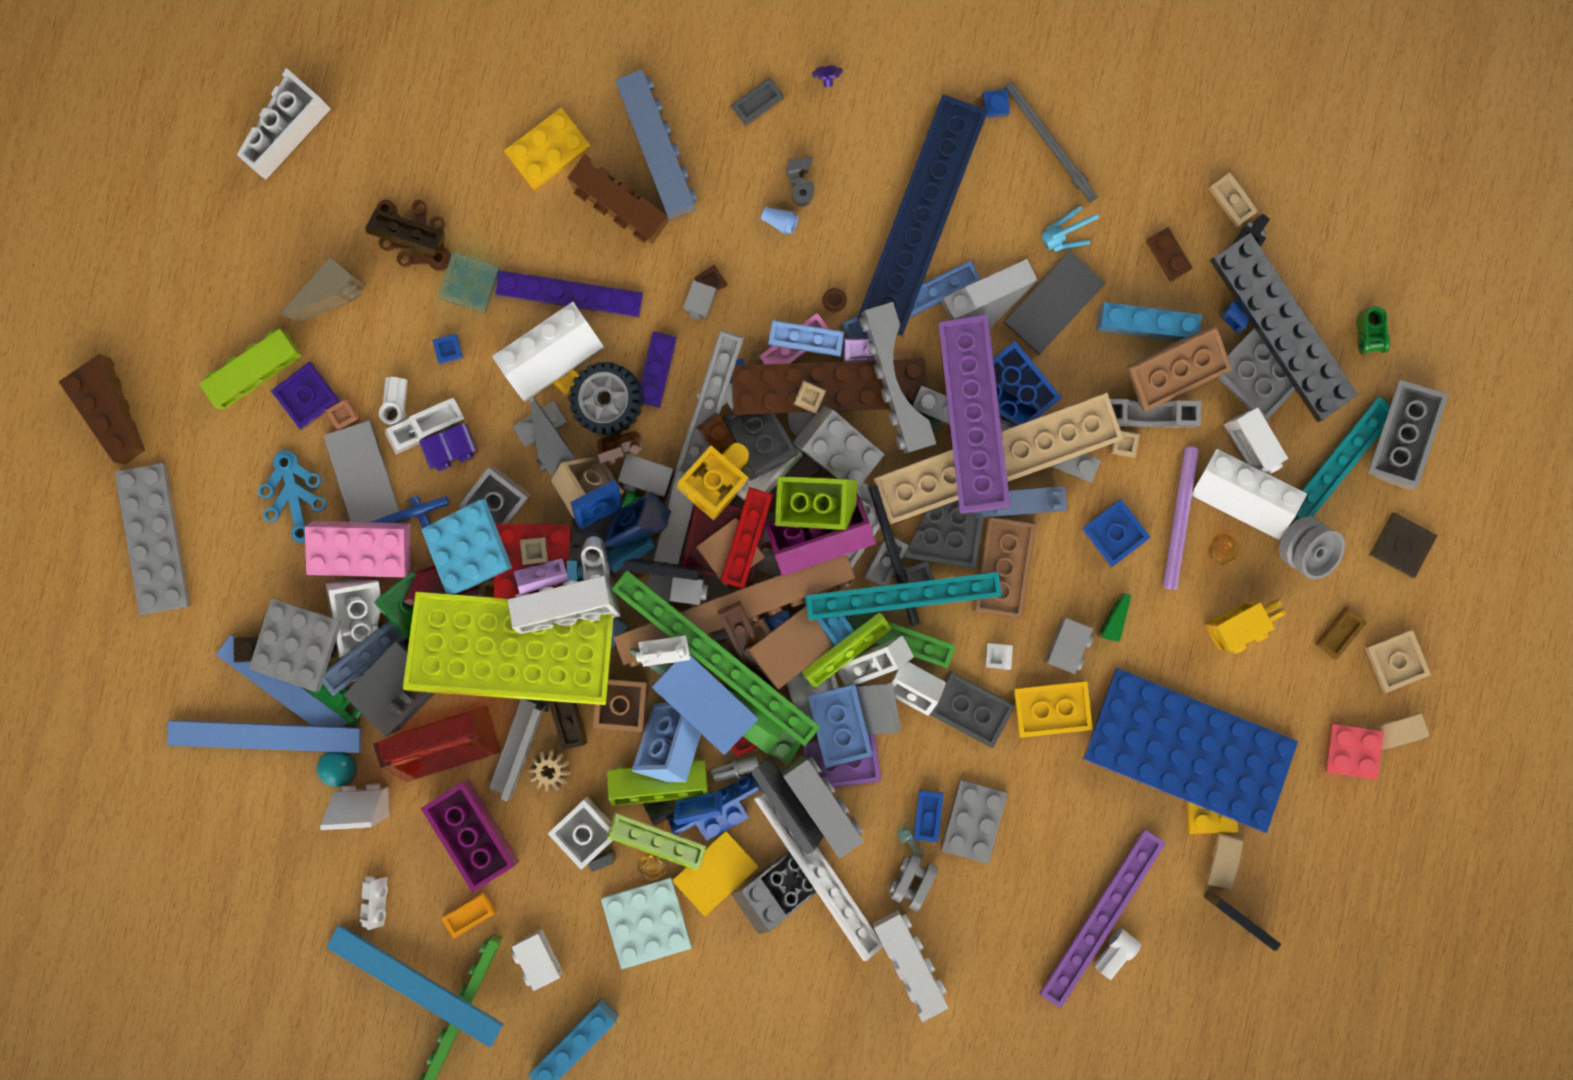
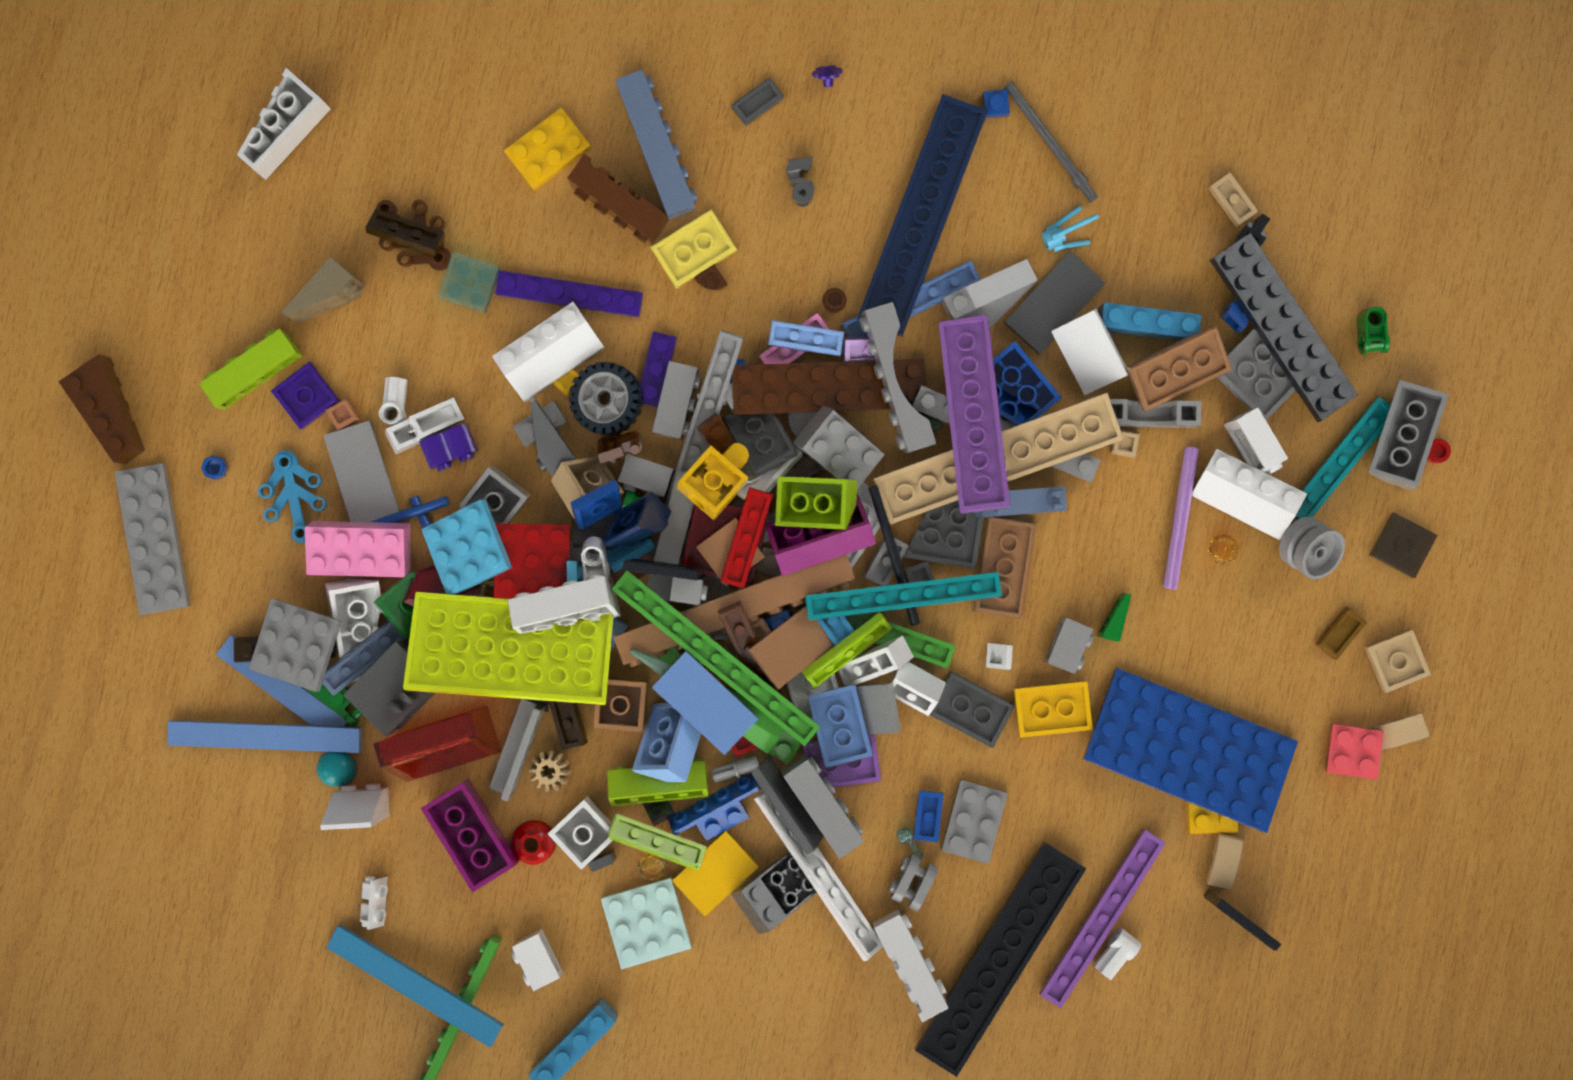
(214, 467): none -> blue tile
(448, 349): blue plate -> none
(468, 915): light orange tile -> none
(533, 550): dark tan plate -> none
(533, 829): none -> red piece
(541, 576): lavender plate -> none
(663, 651): white hinge -> none
(676, 400): none -> light grey brick
(693, 248): none -> light yellow tile
(698, 808): blue tile -> none
(699, 301): light grey brick -> none
(782, 220): light blue cone -> none
(809, 397): tan tile -> none
(1000, 958): none -> black plate
(1090, 351): none -> white tile
(1115, 533): blue plate -> none
(1169, 254): reddish brown plate -> none
(1244, 624): yellow brick -> none
(1439, 451): none -> red tile

